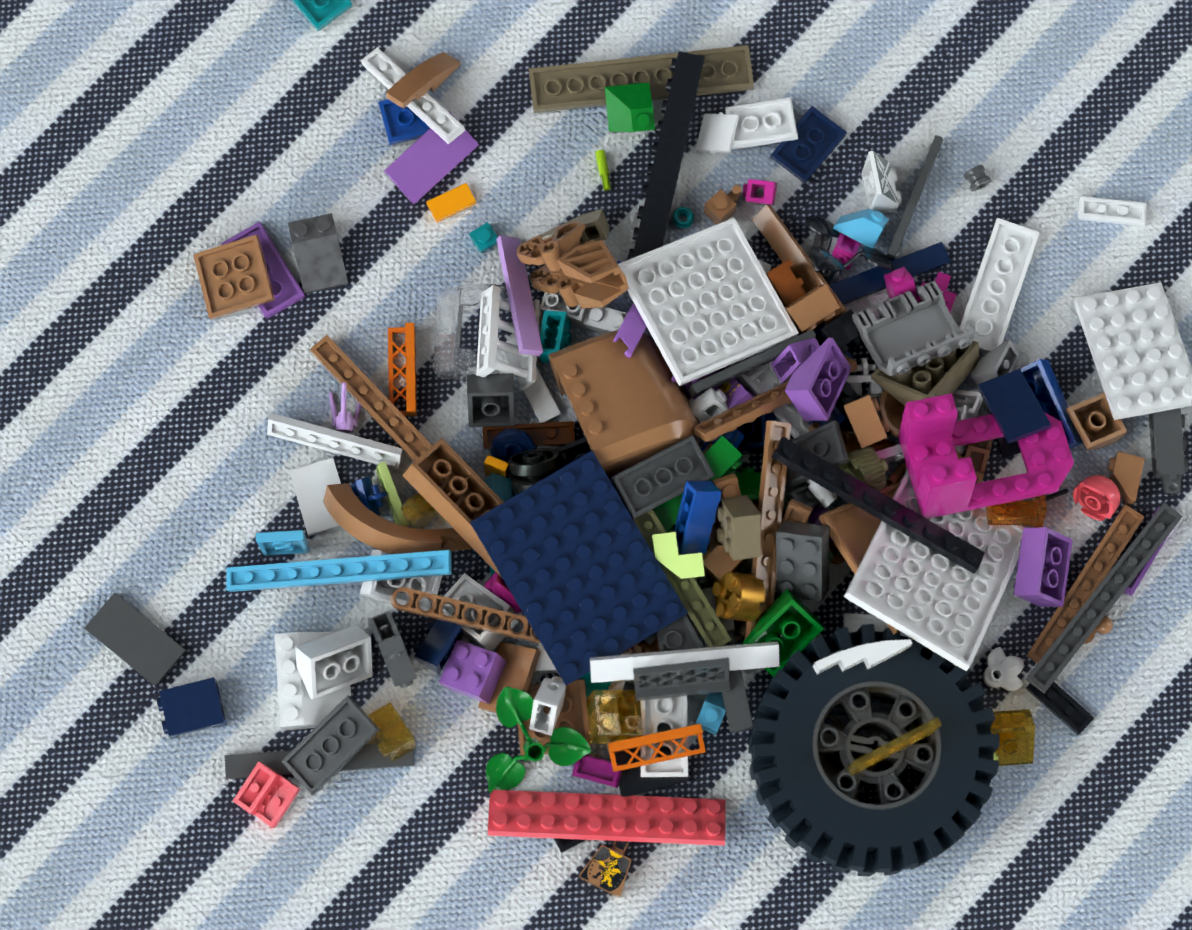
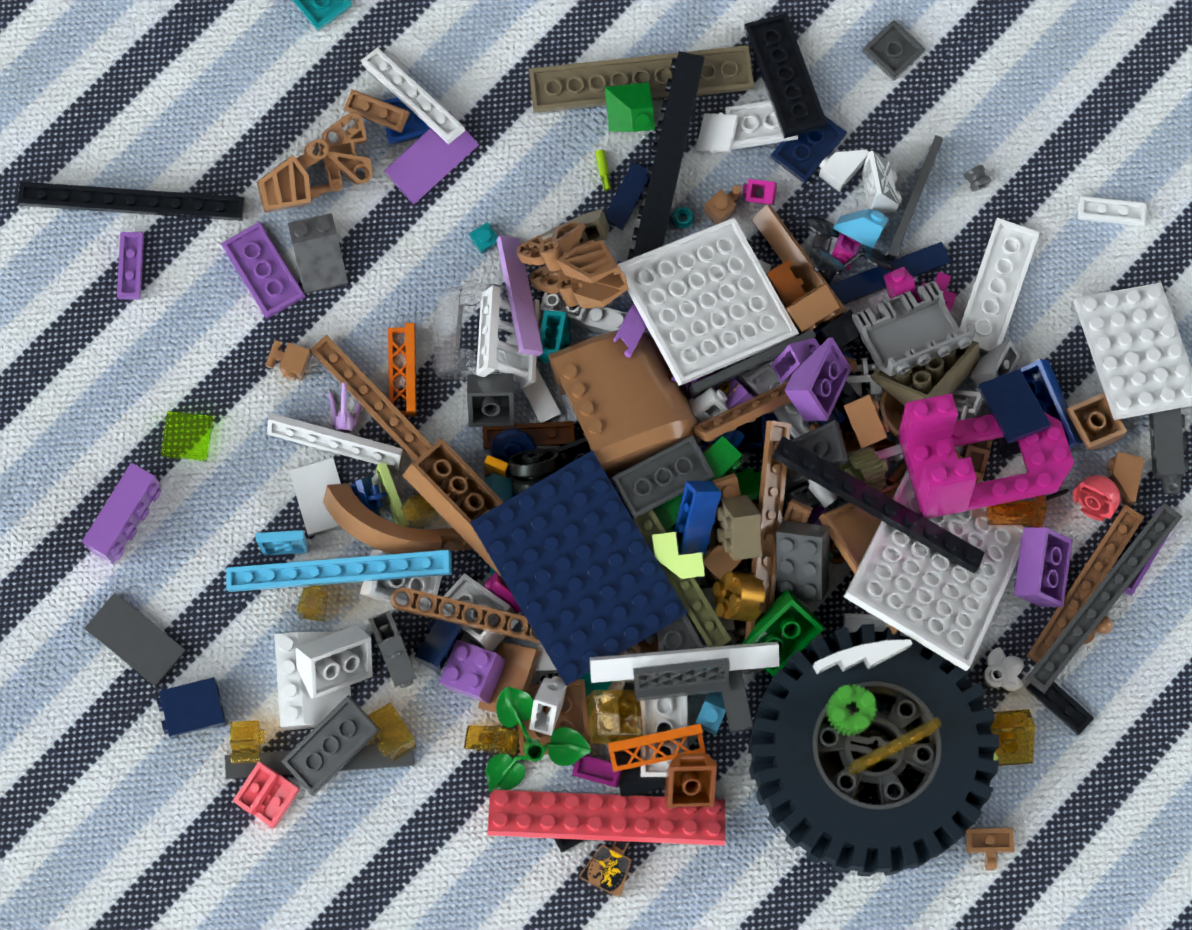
(122, 514): none -> medium lavender brick
(130, 265): none -> medium lavender plate
(131, 201): none -> black plate
(187, 436): none -> clear neon green tile
(233, 277): medium nougat plate -> none
(246, 741): none -> clear yellow brick
(289, 184): none -> medium nougat piece
(293, 360): none -> medium nougat brick
(313, 603): none -> clear yellow slope
(376, 111): none -> medium nougat tile
(421, 79): medium nougat slope -> none
(451, 202): light orange tile -> none
(491, 739): none -> clear yellow slope
(627, 196): none -> dark blue tile
(691, 781): none -> dark orange slope
(785, 75): none -> black plate
(839, 715): none -> bright green brick
(842, 167): none -> white slope
(893, 50): none -> dark grey tile
(990, 842): none -> medium nougat plate

